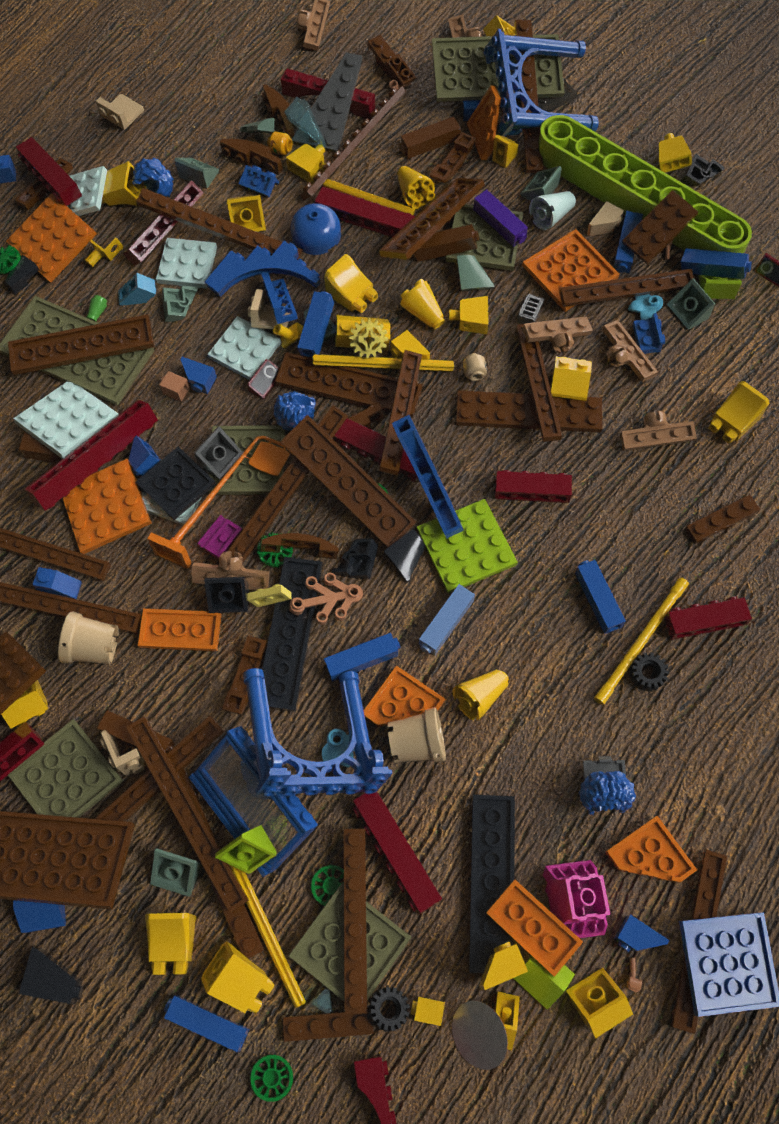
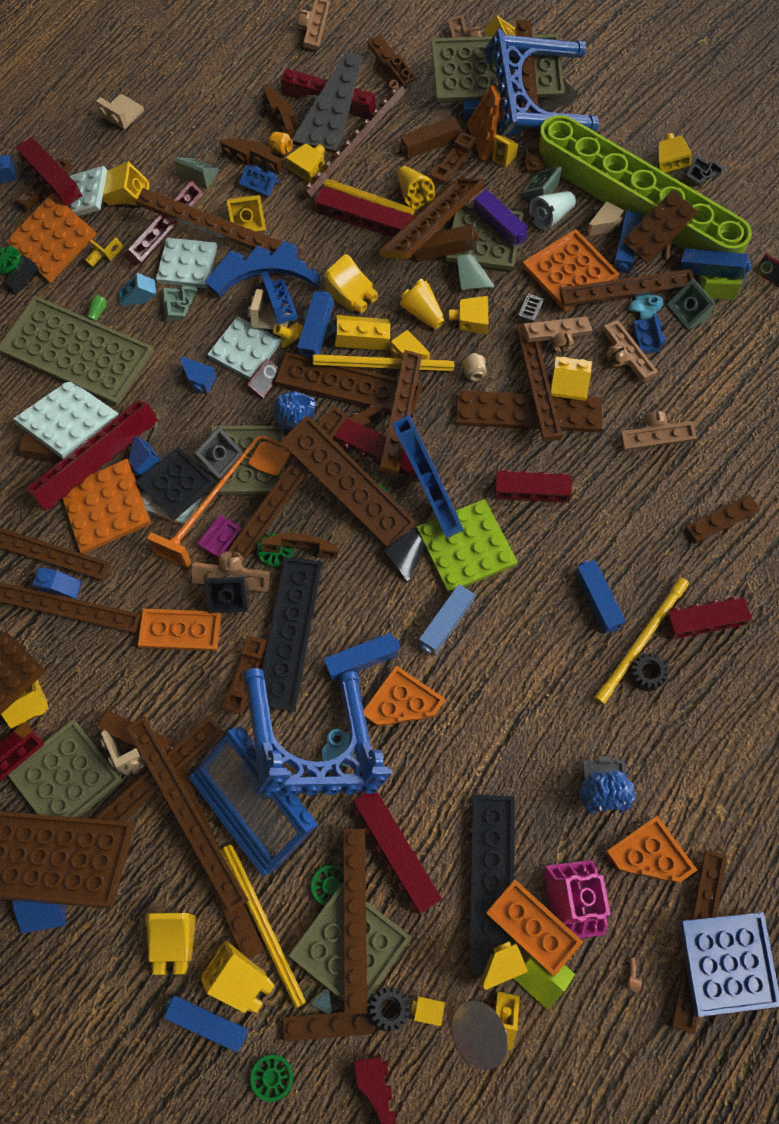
(50, 979): black slope -> none
(80, 344): reddish brown plate -> none
(86, 640): tan piece -> none
(153, 176): blue hair -> none
(174, 386): nougat brick -> none
(174, 872): sand green slope -> none
(248, 850): lime slope -> none
(263, 126): sand green slope -> none
(269, 596): light yellow plate -> none
(302, 117): clear light blue slope -> none
(315, 229): blue cylinder -> none
(328, 598): nougat plant -> none
(358, 560): black slope -> none
(361, 337): light yellow gear -> none
(418, 738): tan piece -> none
(480, 693): yellow cone -> none
(599, 1002): yellow slope -> none
(637, 936): blue slope -> none
(739, 412): yellow hips -> none

